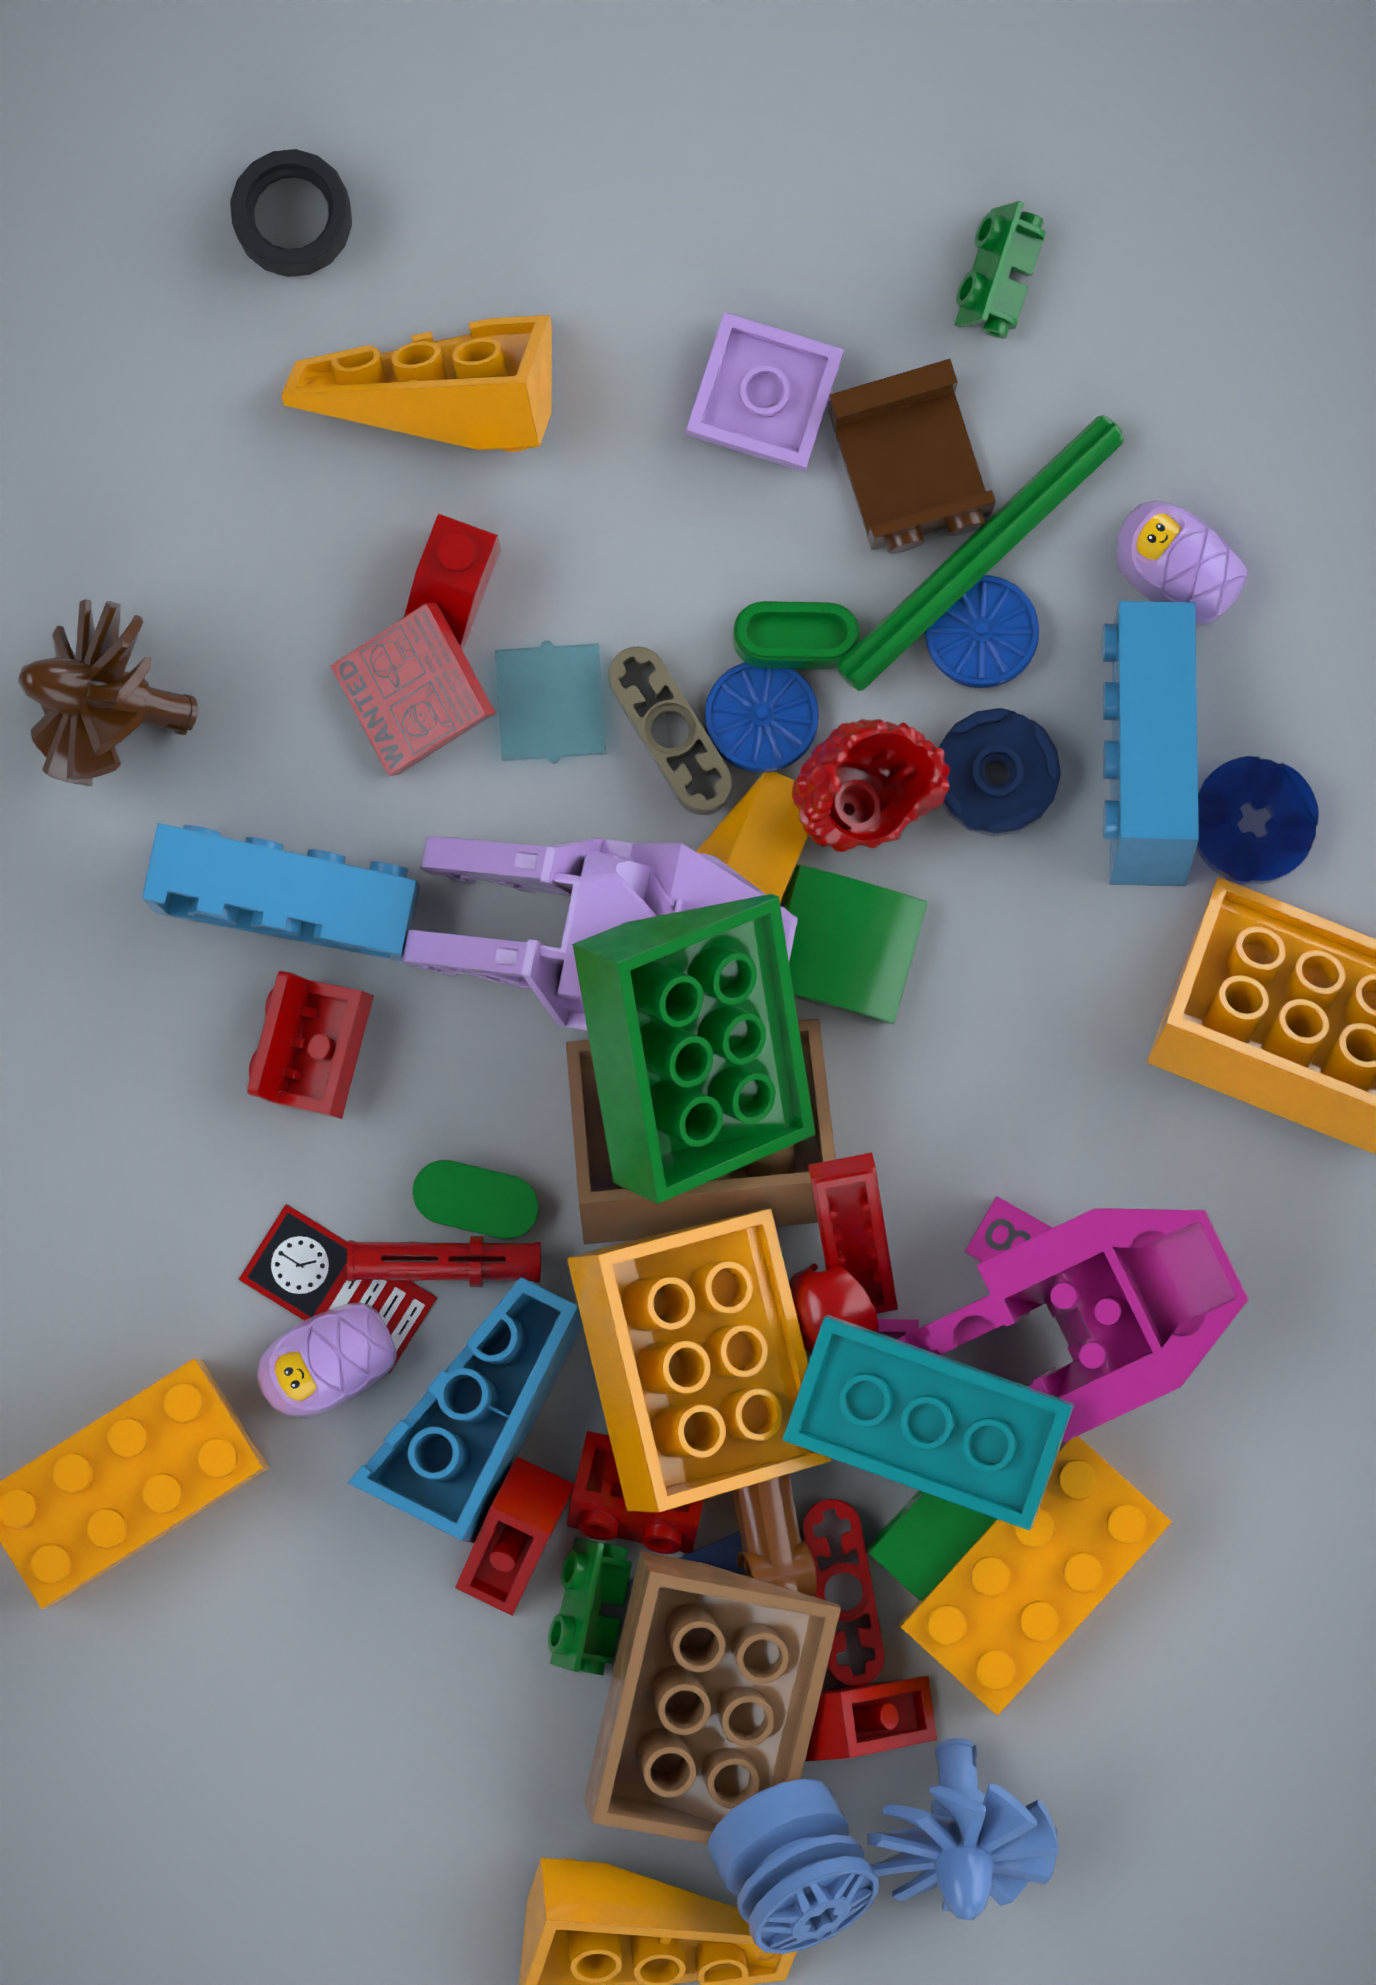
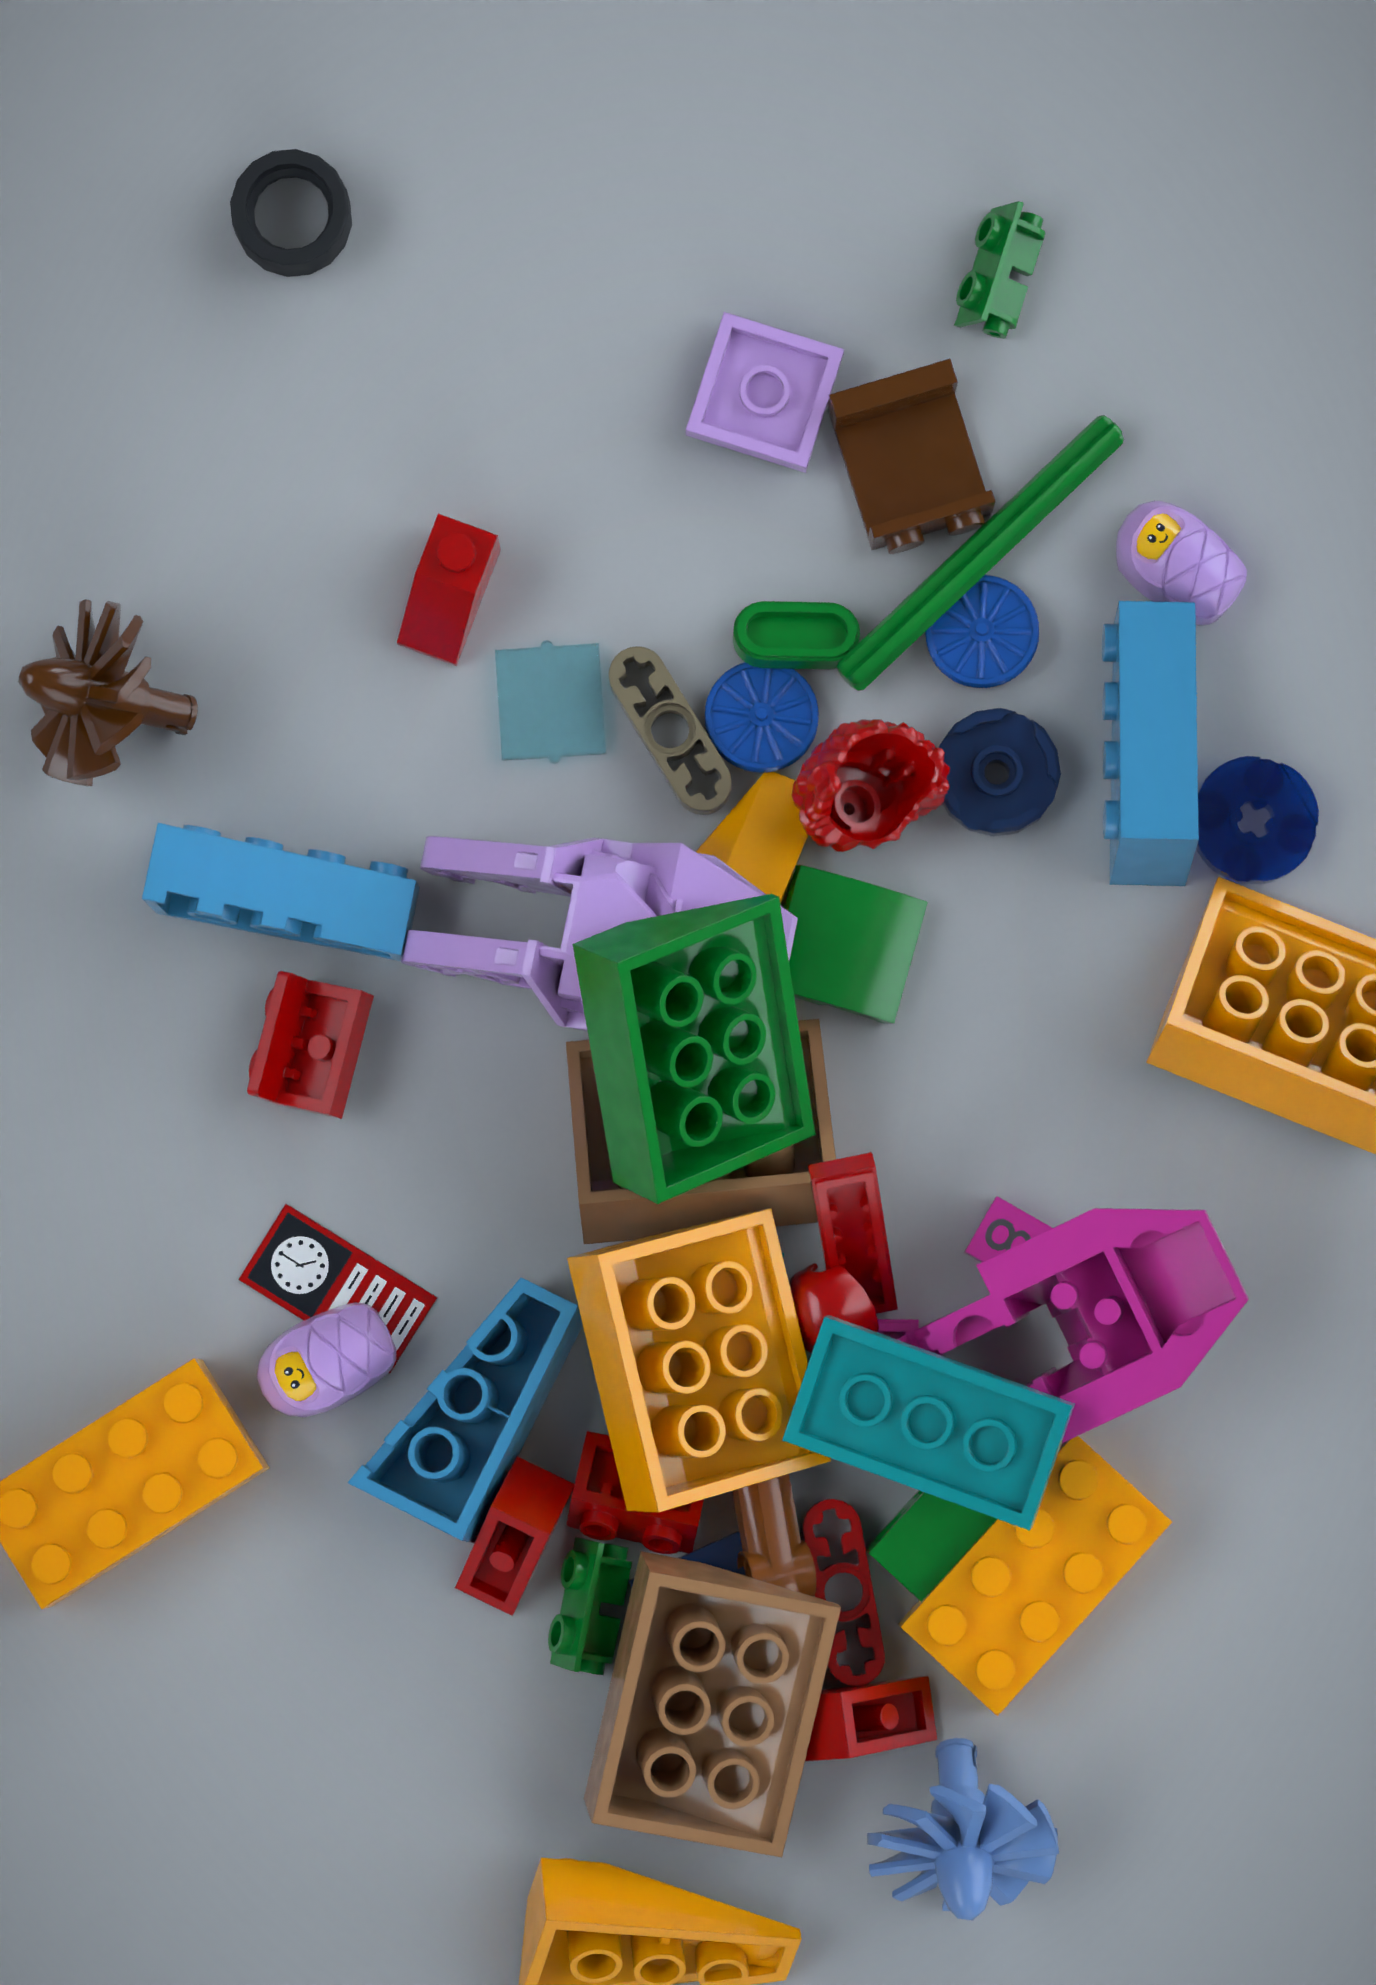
(367, 1260): red pin -> none
(412, 689): tile -> none
(459, 390): light orange wedge -> none
(475, 1199): green tile -> none
(792, 1866): medium blue wheel -> none

